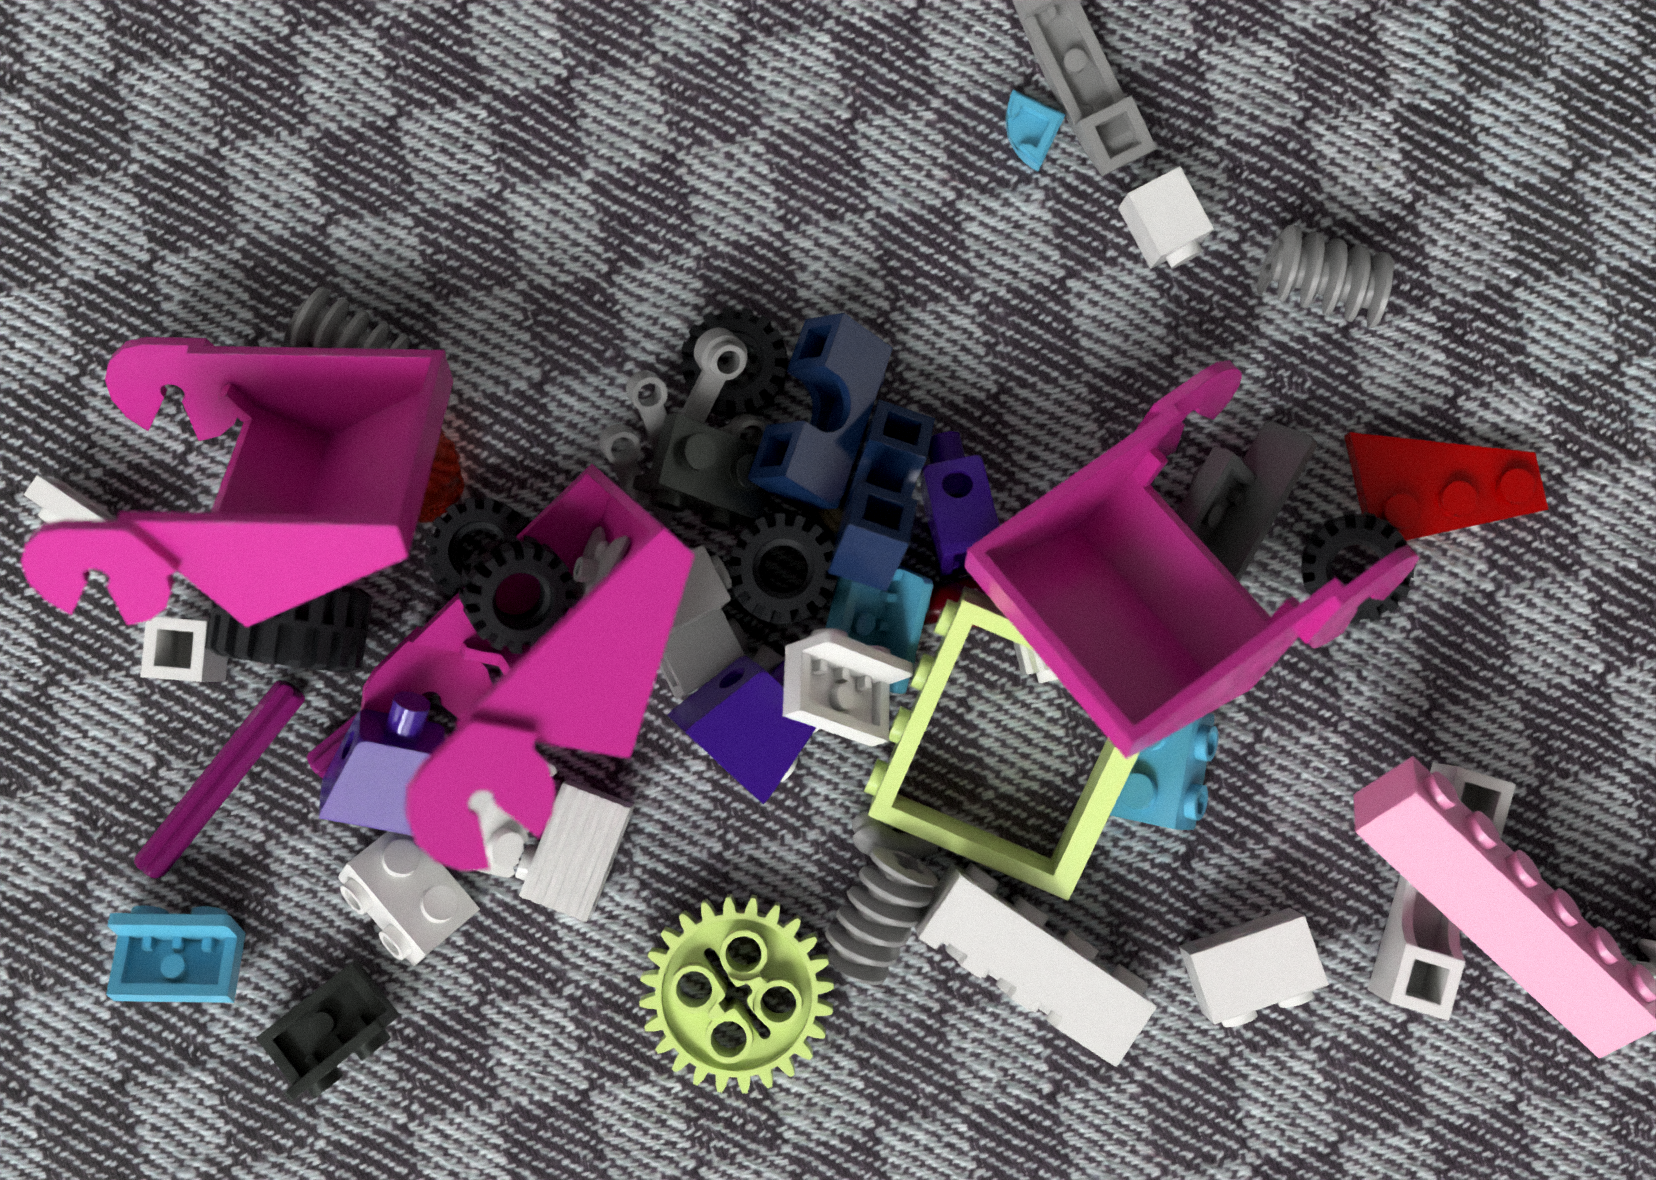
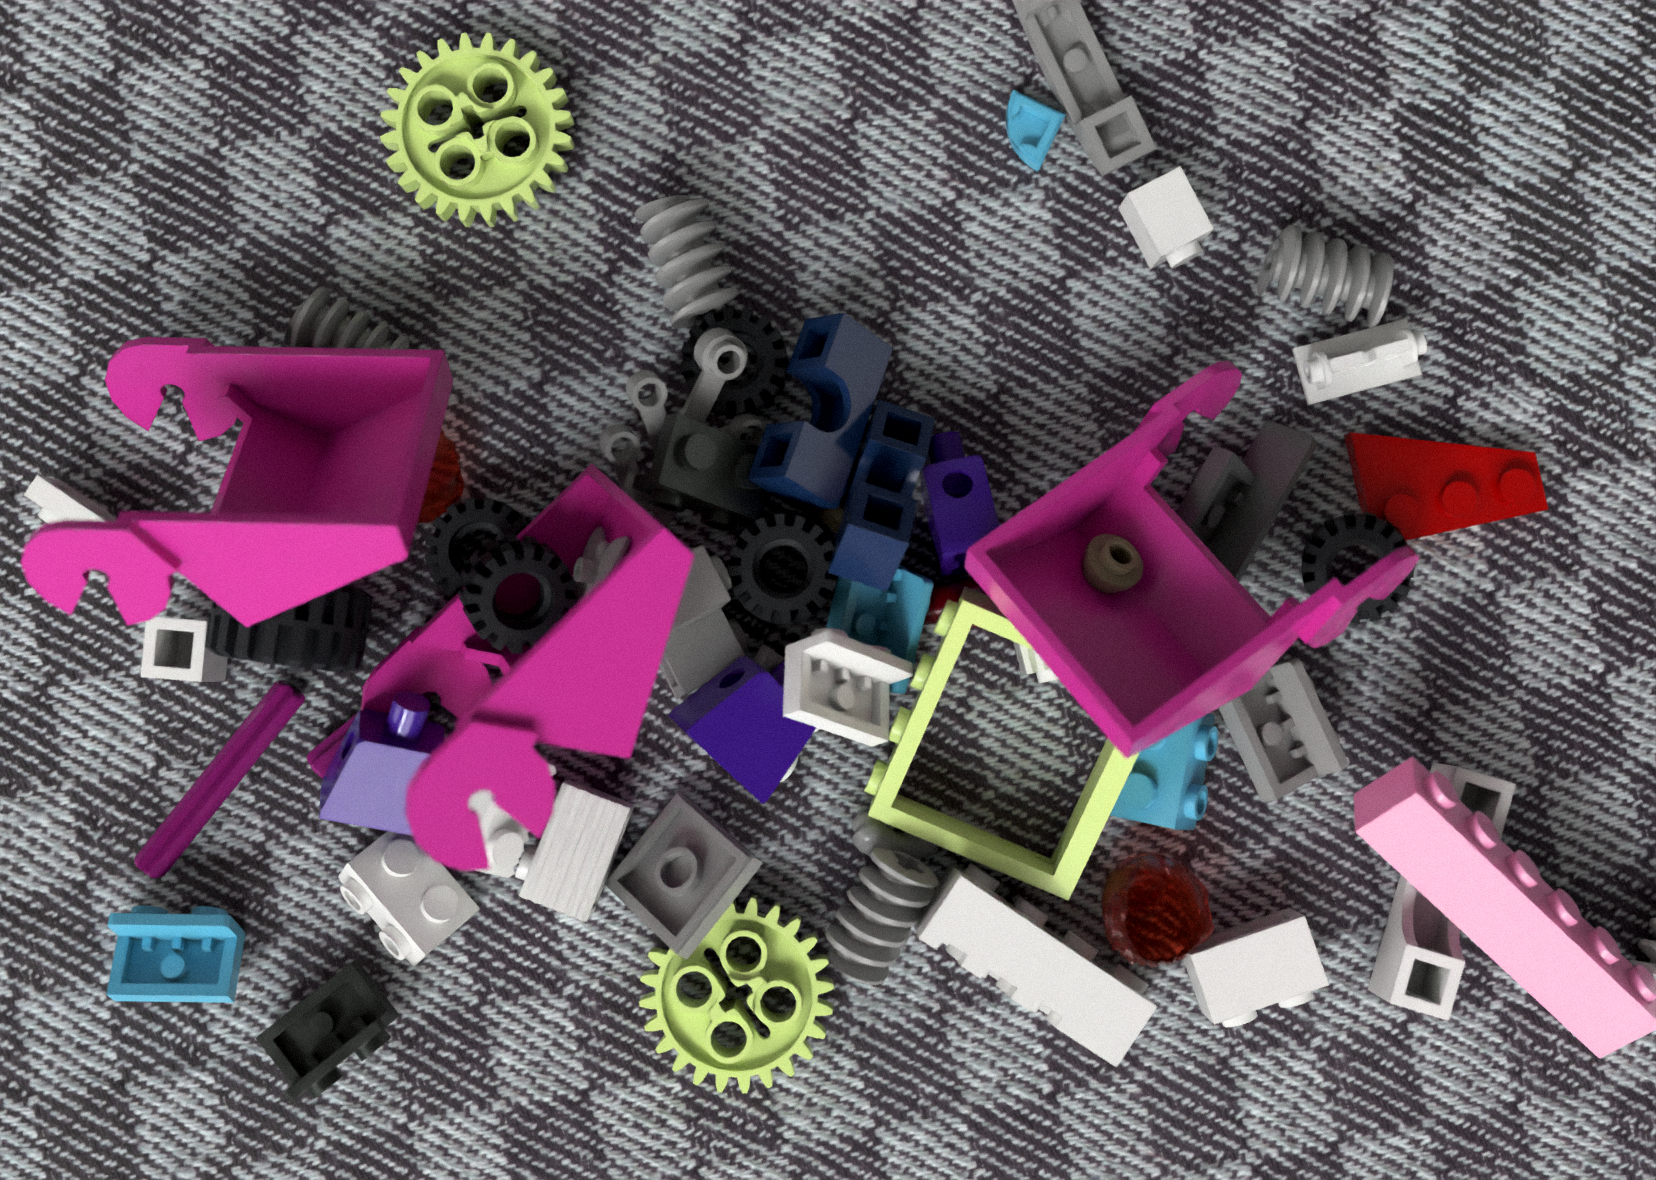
(458, 81): none -> yellowish green gear
(683, 874): none -> light grey plate
(685, 258): none -> light grey piece
(1111, 564): none -> dark tan plate
(1155, 910): none -> clear red hair
(1283, 731): none -> light grey bracket
(1359, 361): none -> white hinge

